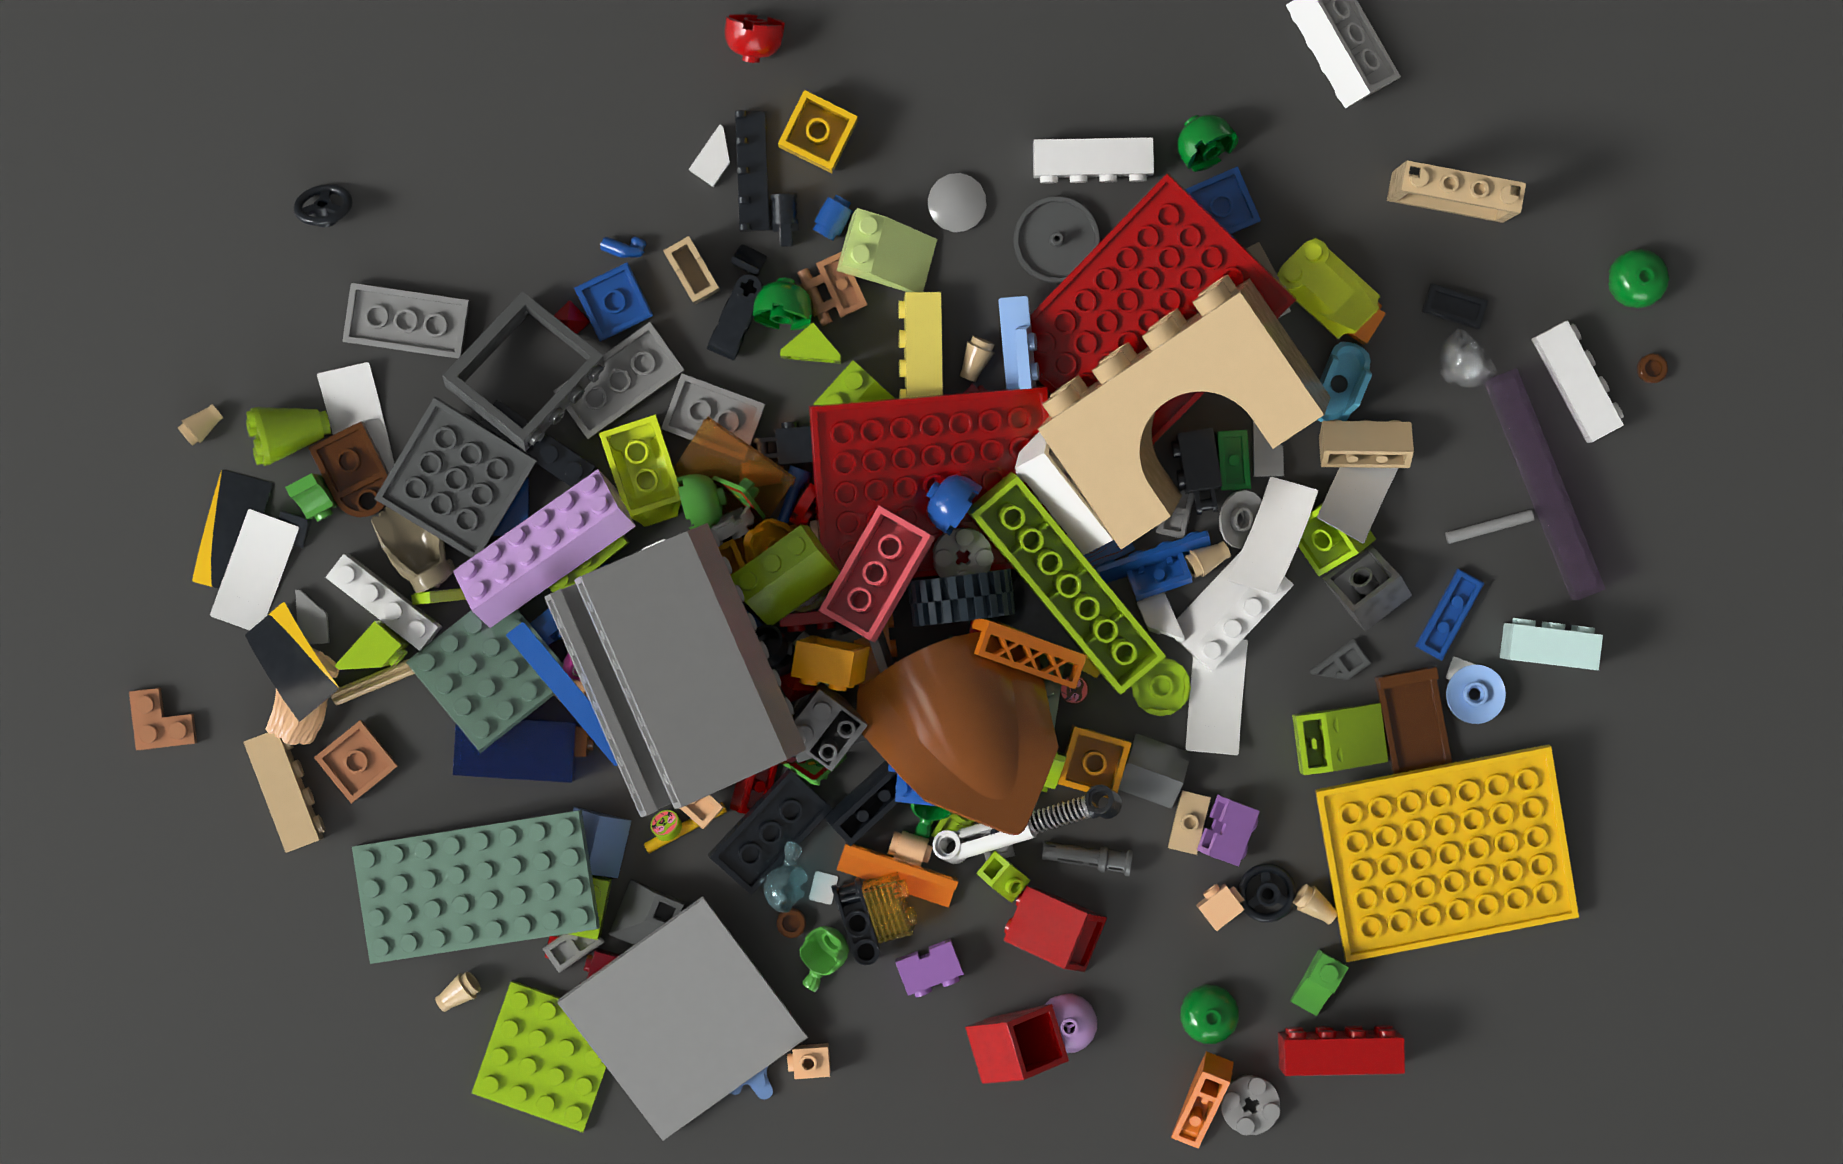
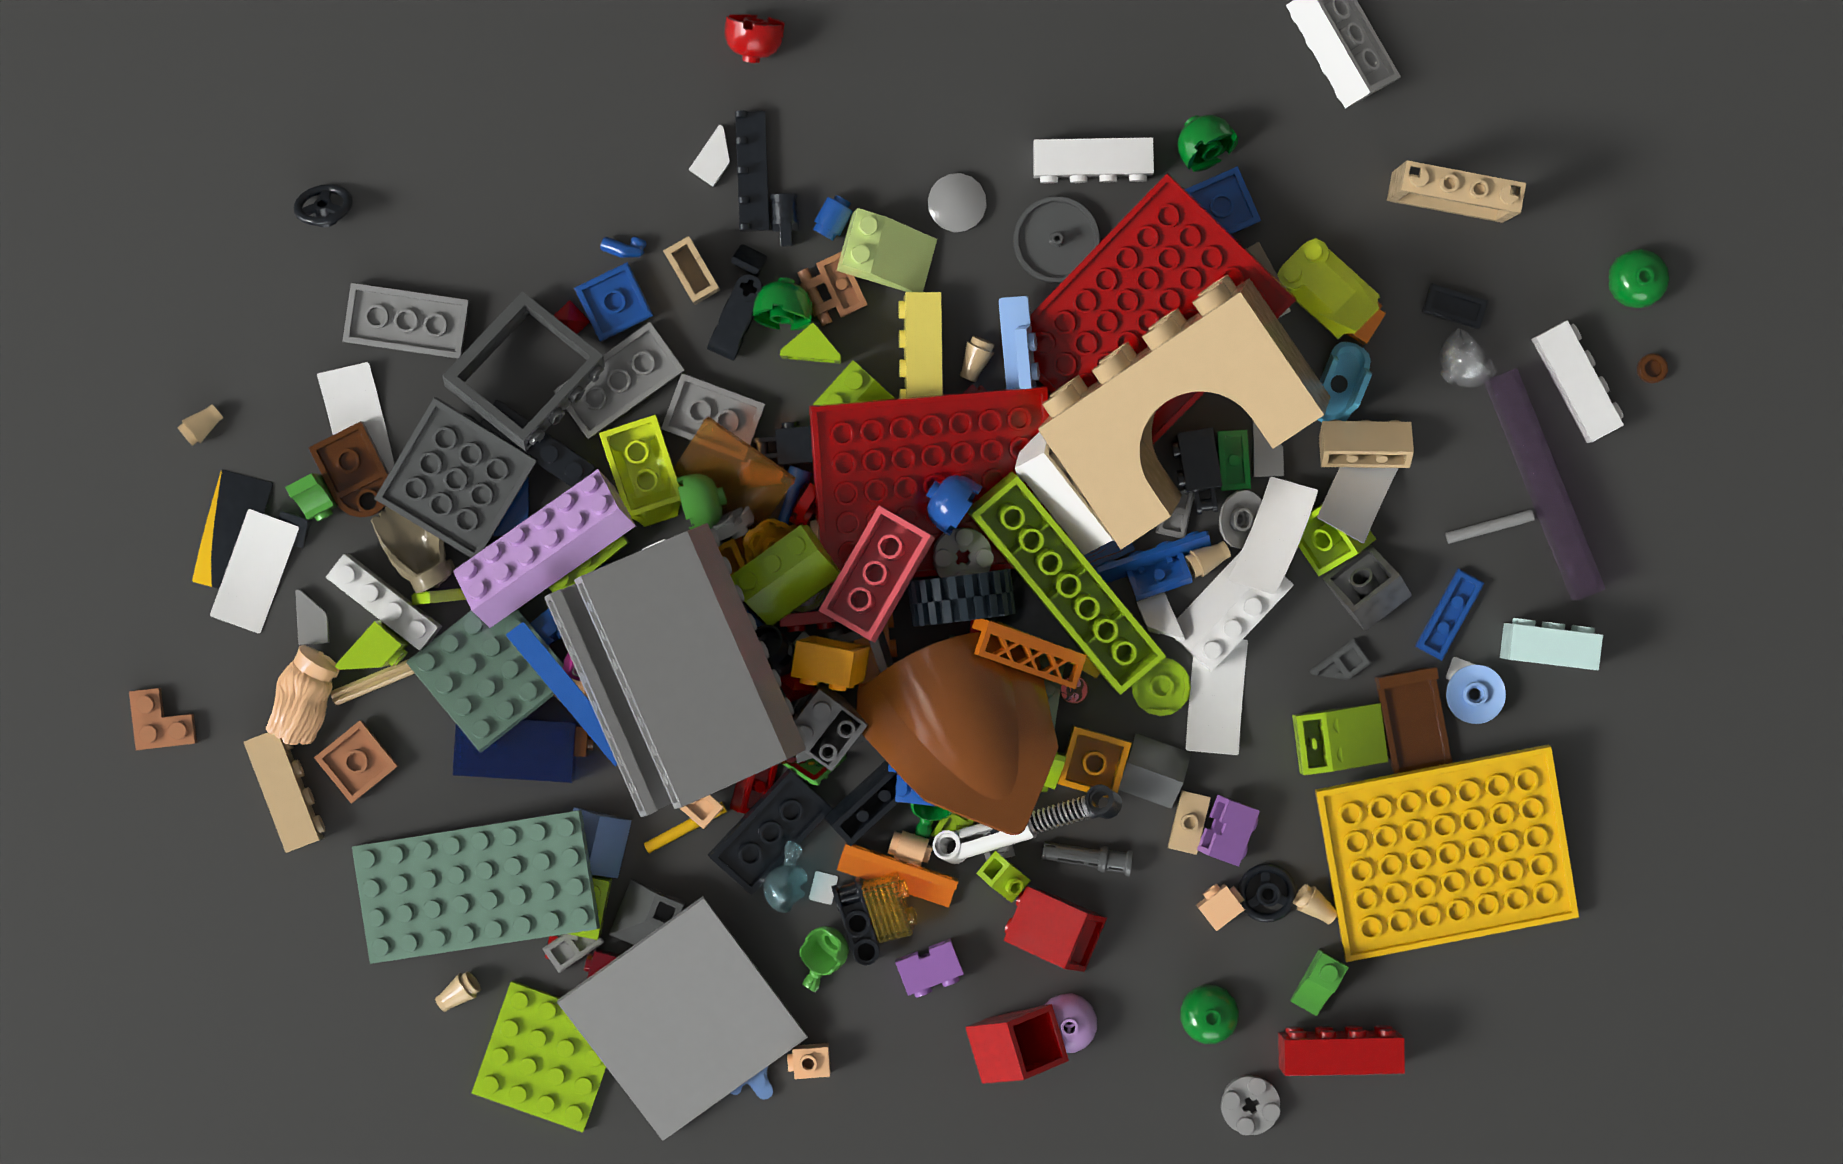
(284, 431): lime cone -> none
(291, 662): black sticker -> none
(666, 825): tile -> none
(744, 493): bright green piece -> none
(791, 923): reddish brown tile -> none
(818, 131): yellow brick -> none
(1203, 1099): orange slope -> none

